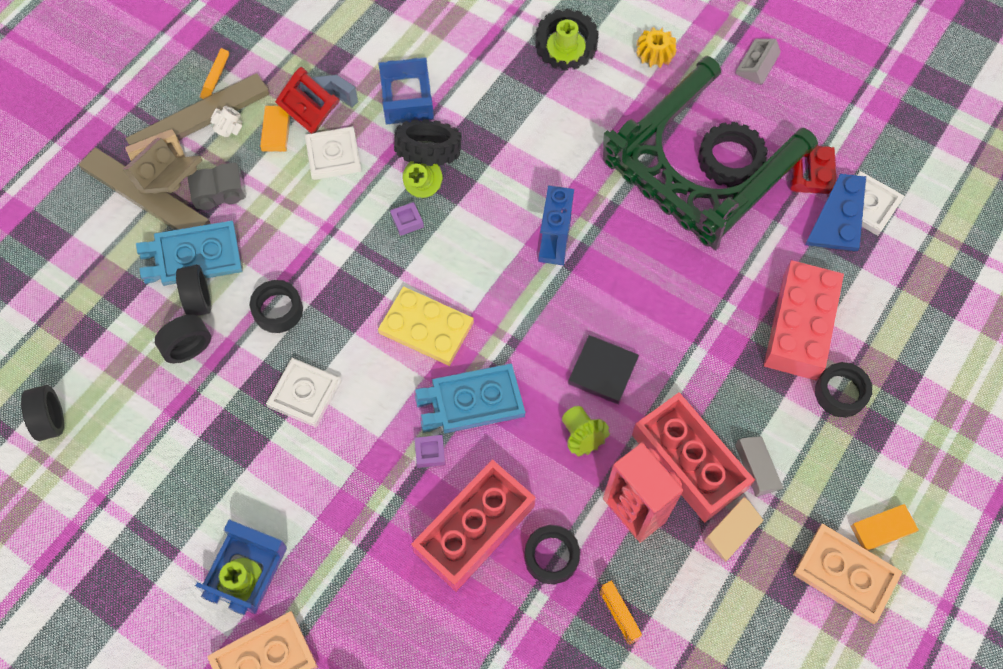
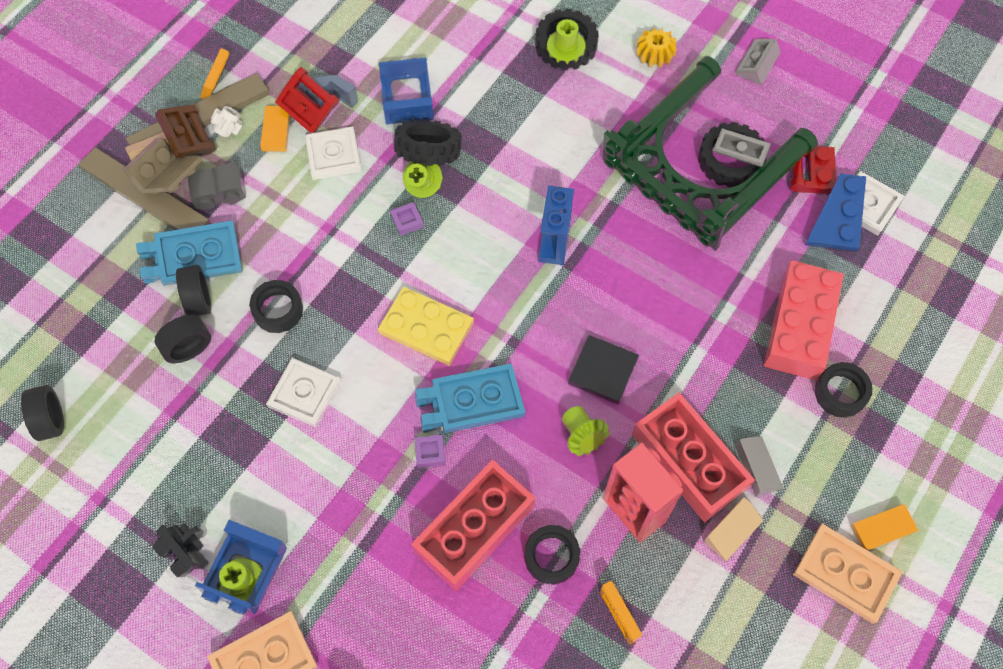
(180, 134): none -> reddish brown plate
(184, 544): none -> black hips
(742, 147): none -> light grey slope

